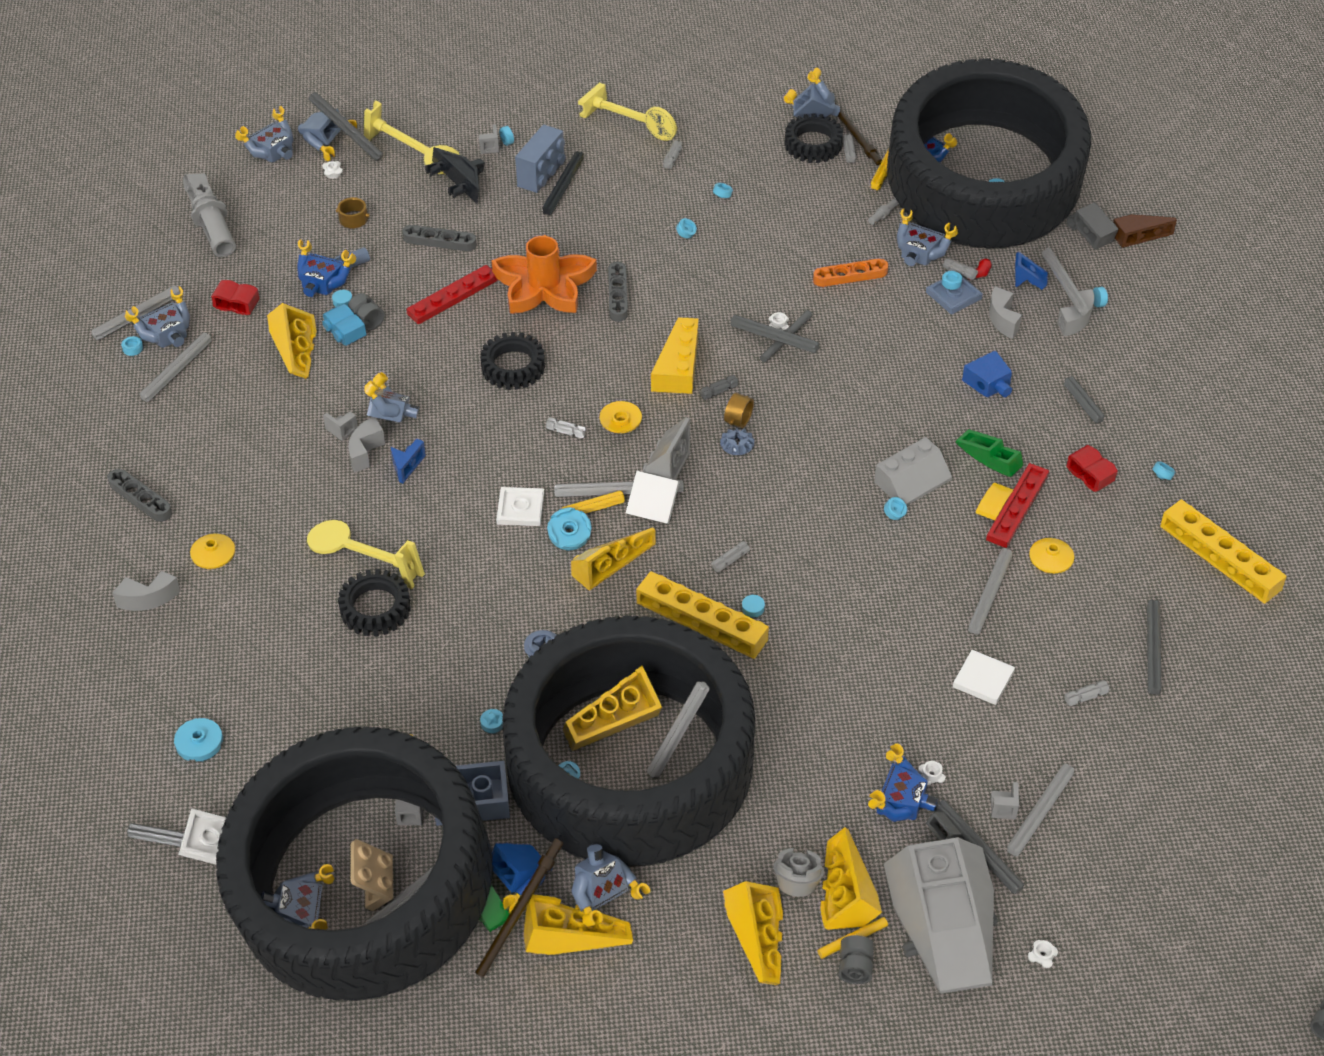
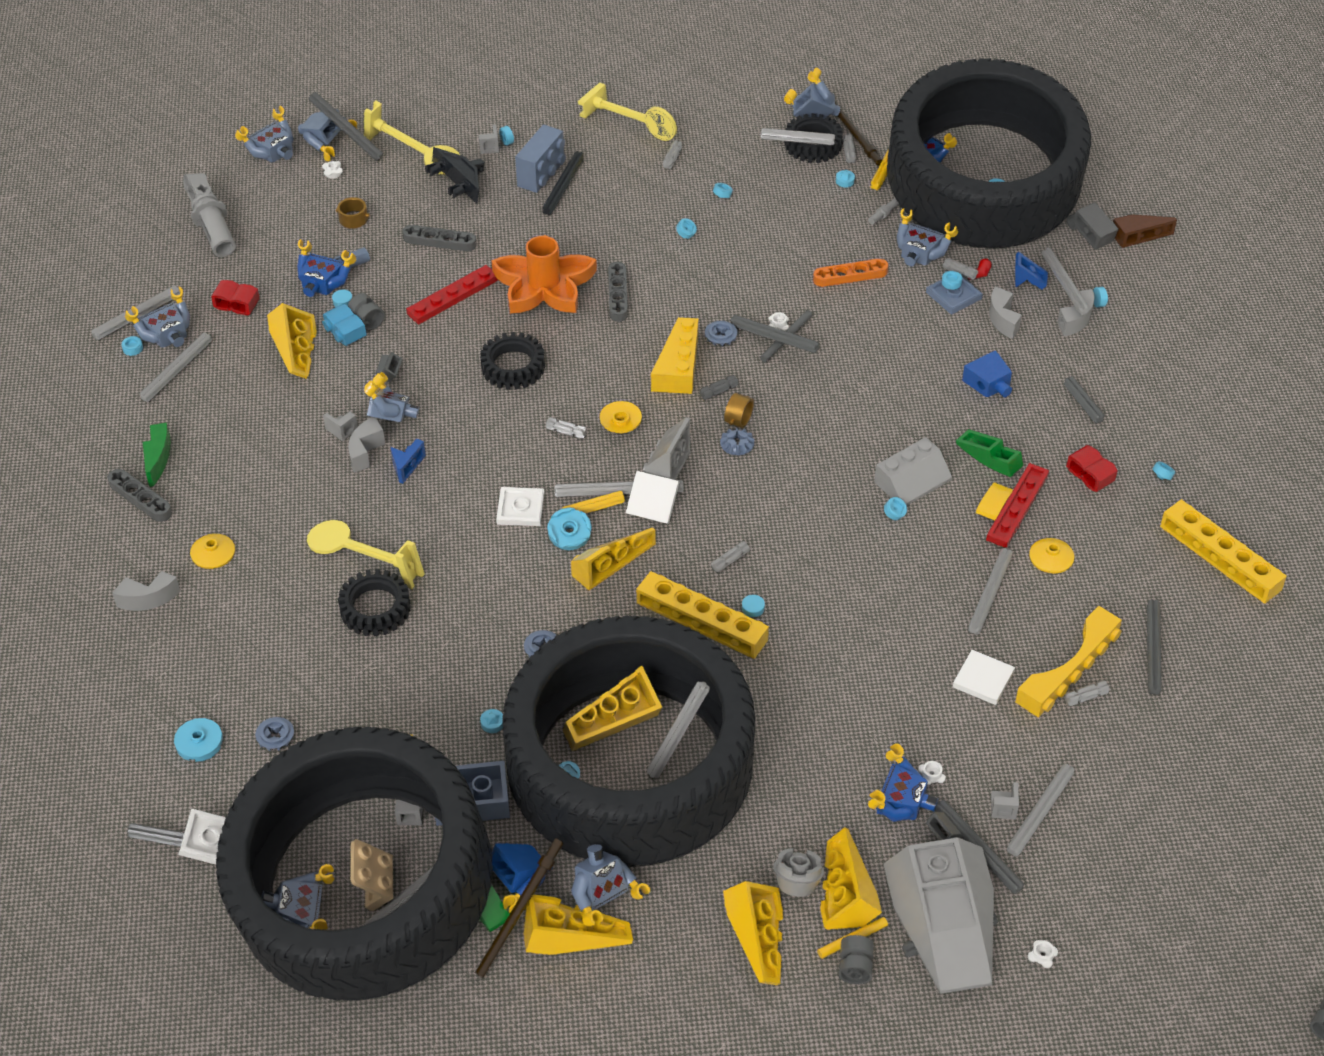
(156, 452): none -> green slope
(274, 725): none -> sand blue gear
(389, 365): none -> dark grey piece
(721, 327): none -> sand blue gear
(797, 136): none -> light grey axle
(845, 178): none -> medium azure tile
(1042, 689): none -> yellow arch

